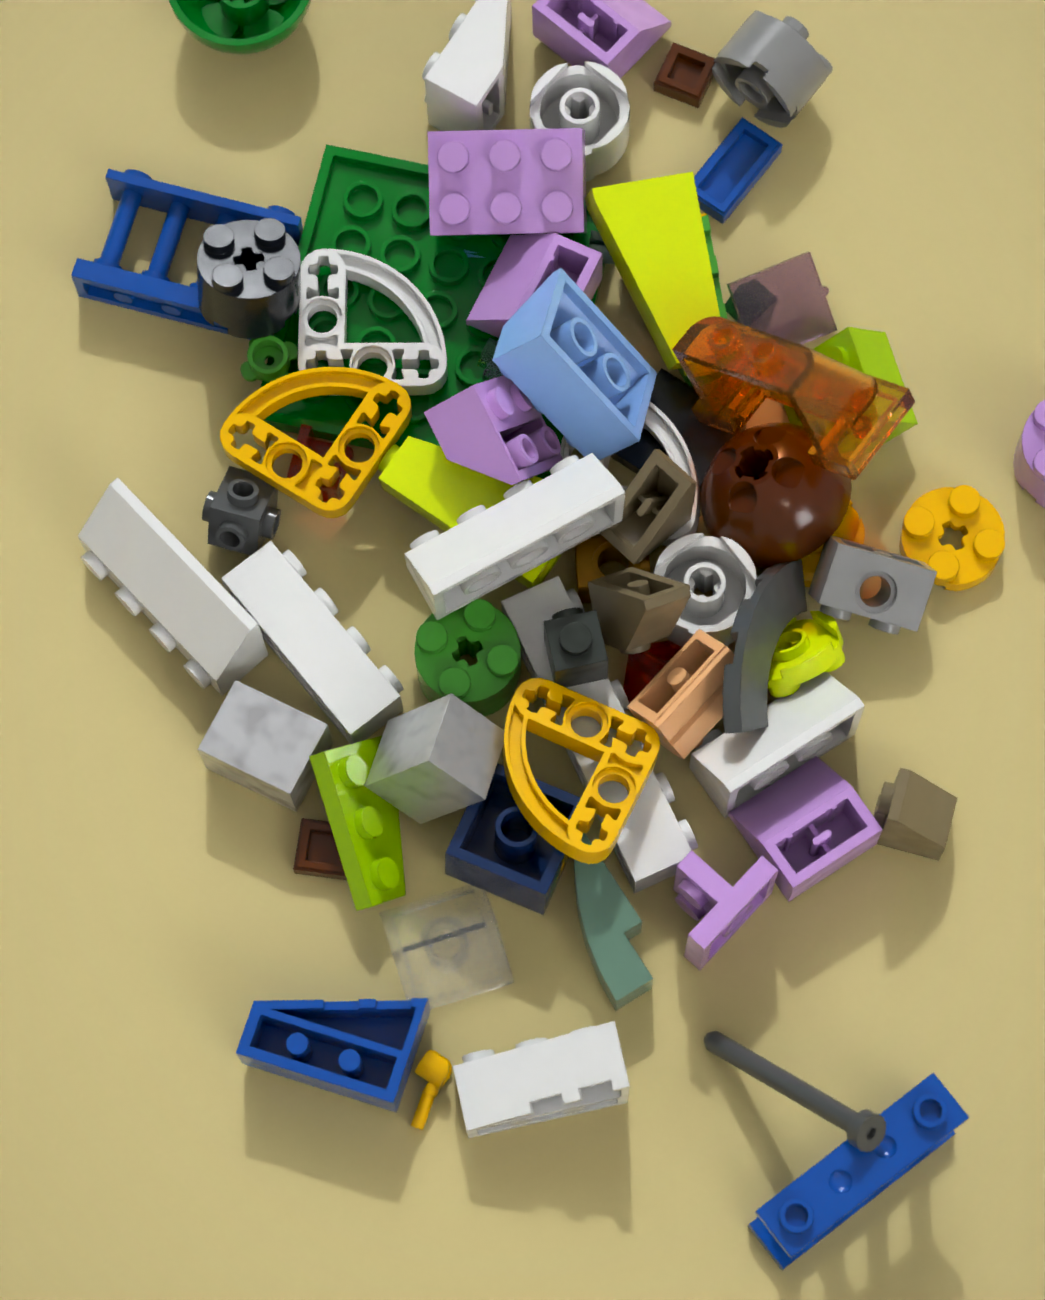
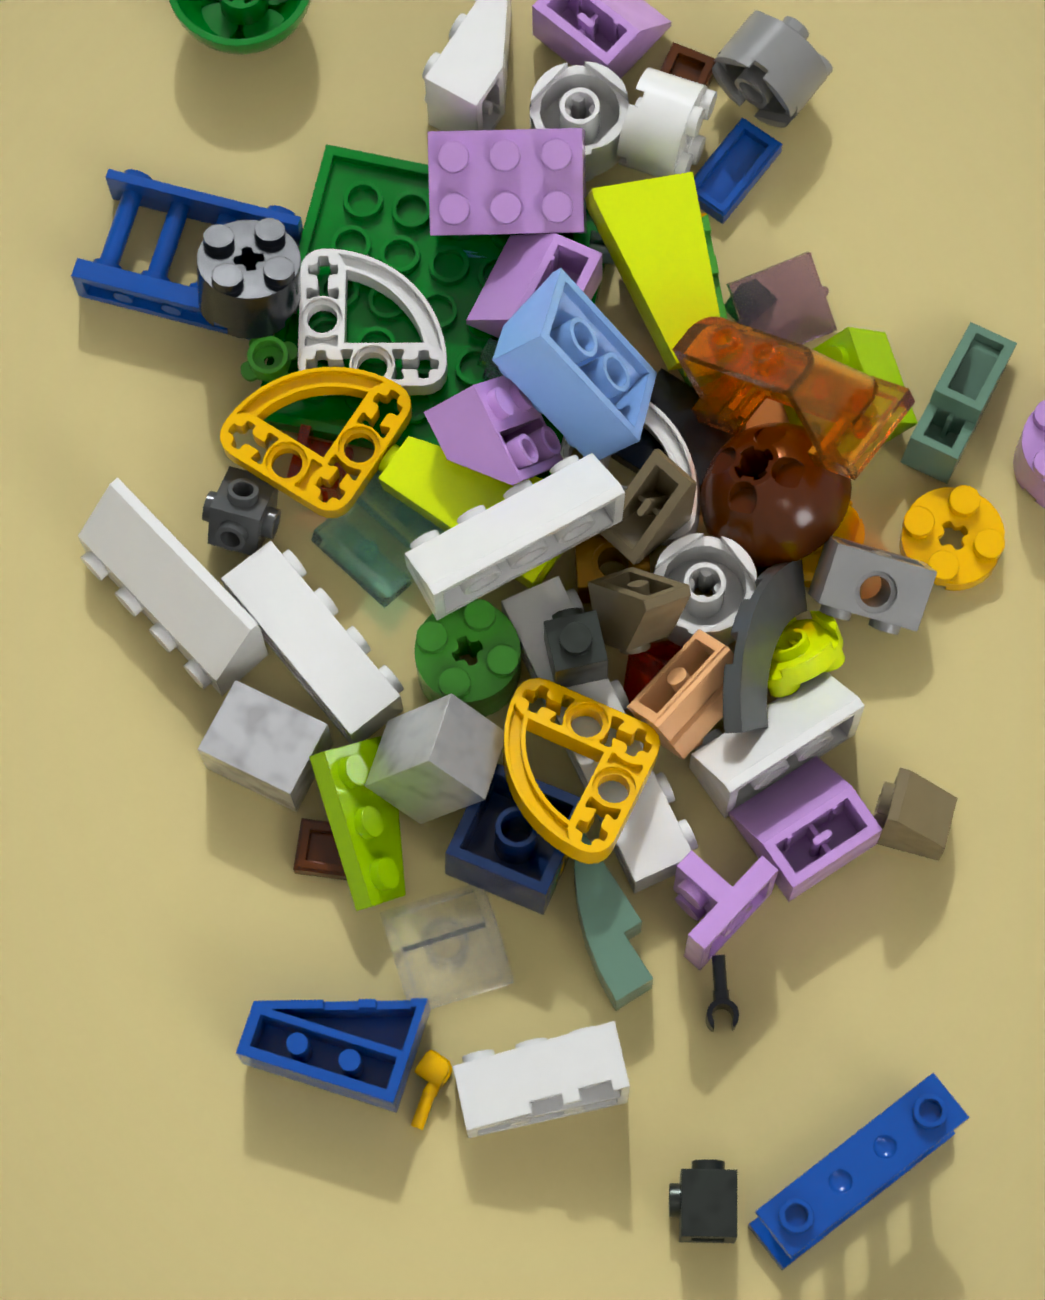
(373, 540): none -> clear light blue slope
(664, 124): none -> white brick
(705, 1203): none -> pearl dark grey brick
(720, 993): none -> black hand
(863, 1128): dark grey bar -> none
(958, 403): none -> sand green slope

